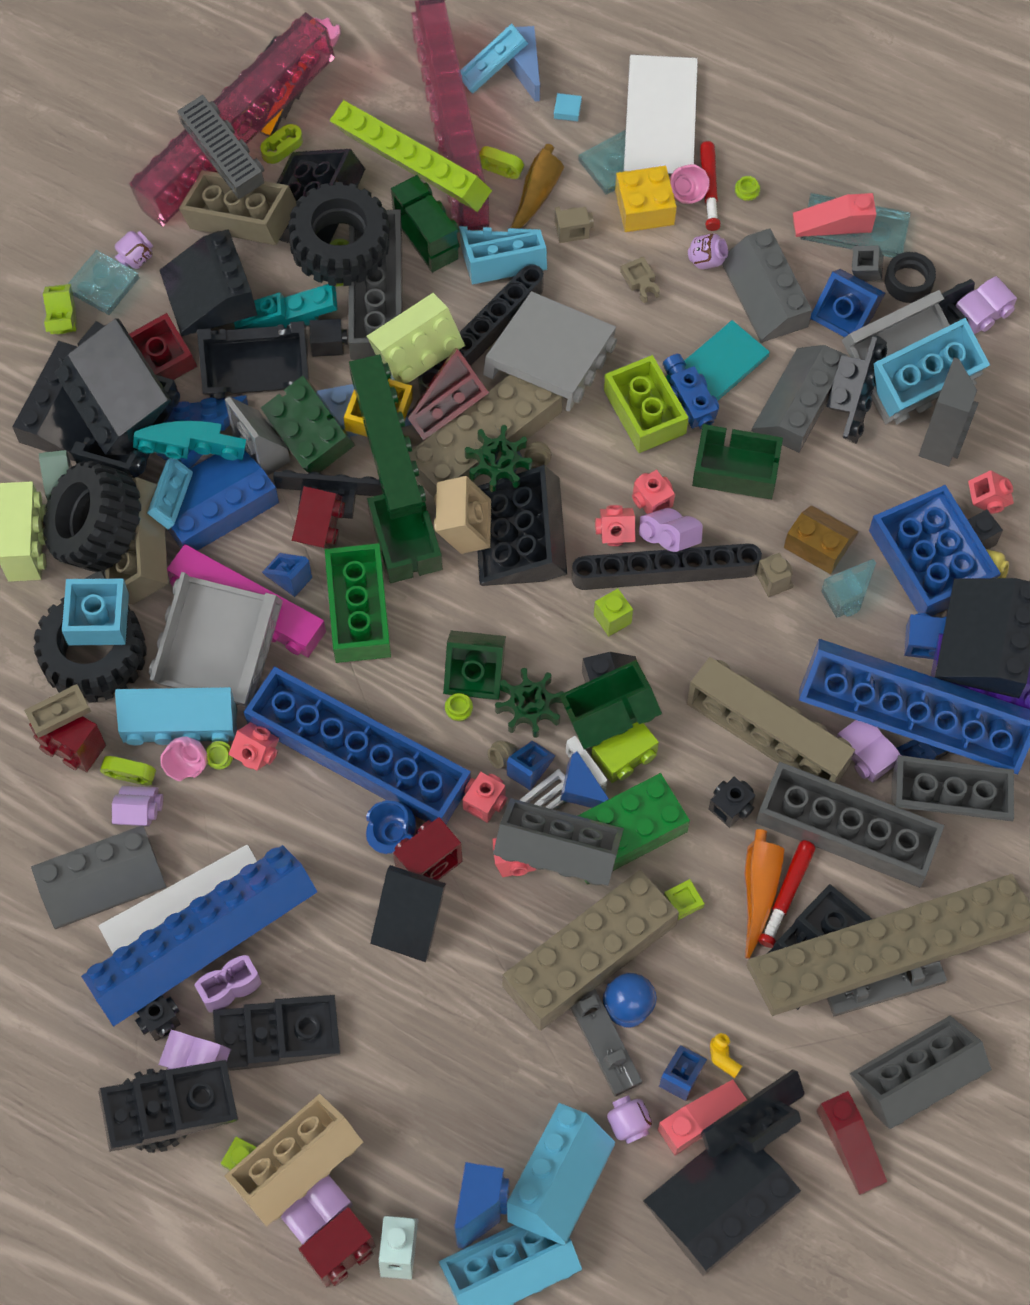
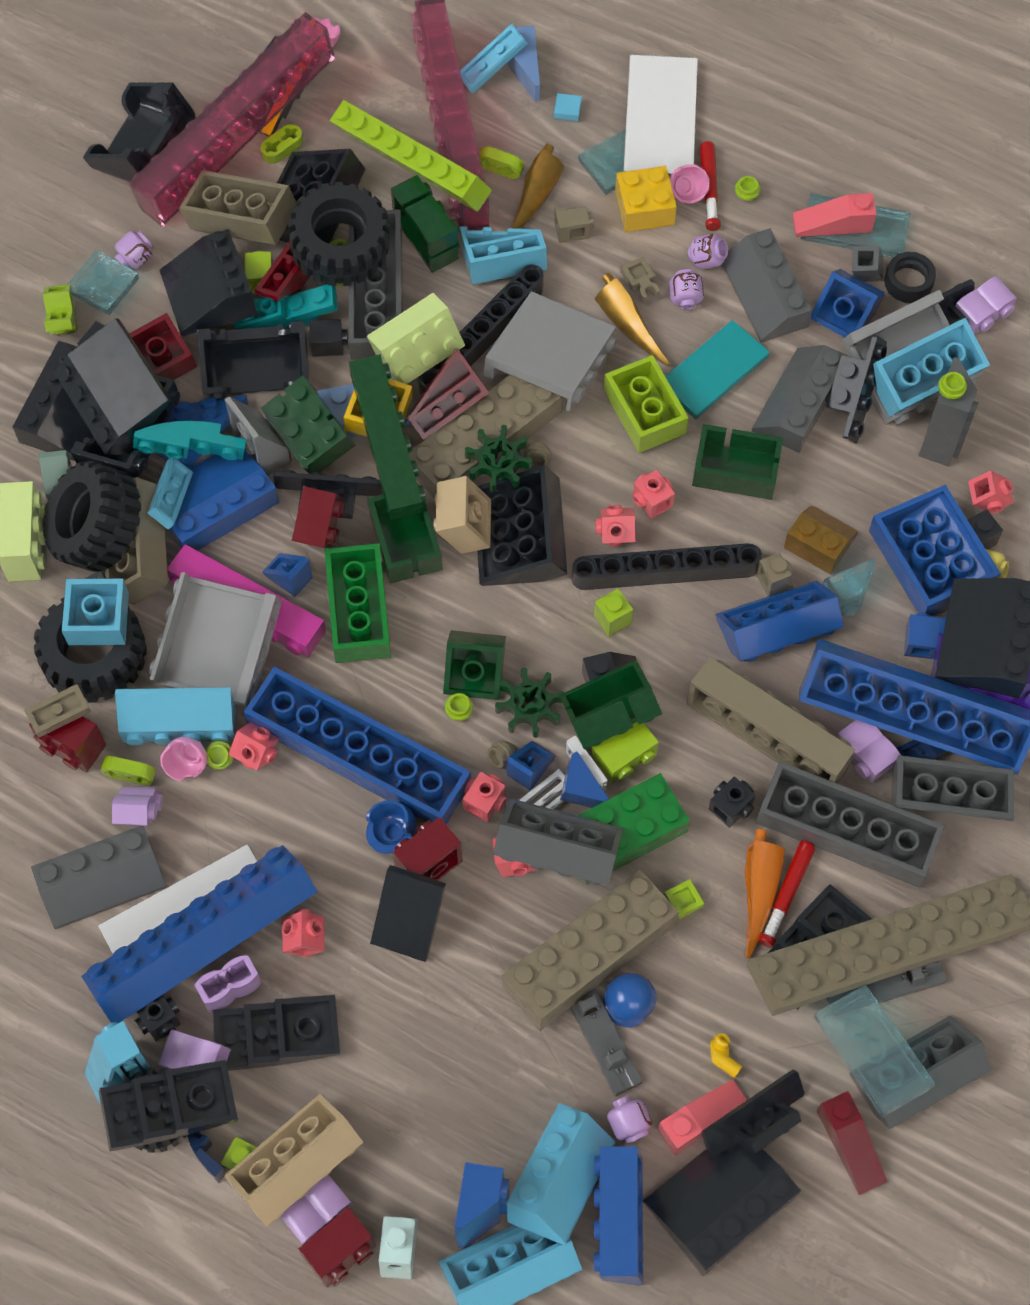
(114, 1058): none -> medium azure wedge
(154, 118): none -> black windscreen
(200, 1145): none -> dark blue slope
(221, 146): dark grey brick -> none
(256, 266): none -> lime brick
(282, 277): none -> dark red slope
(303, 933): none -> coral brick
(620, 1215): none -> blue slope
(625, 315): none -> piece
(670, 529): lavender brick -> none
(682, 1072): blue slope -> none
(686, 289): none -> lavender head
(691, 393): blue brick -> none
(780, 620): none -> blue slope
(874, 1050): none -> clear light blue tile
(952, 385): none -> lime plate

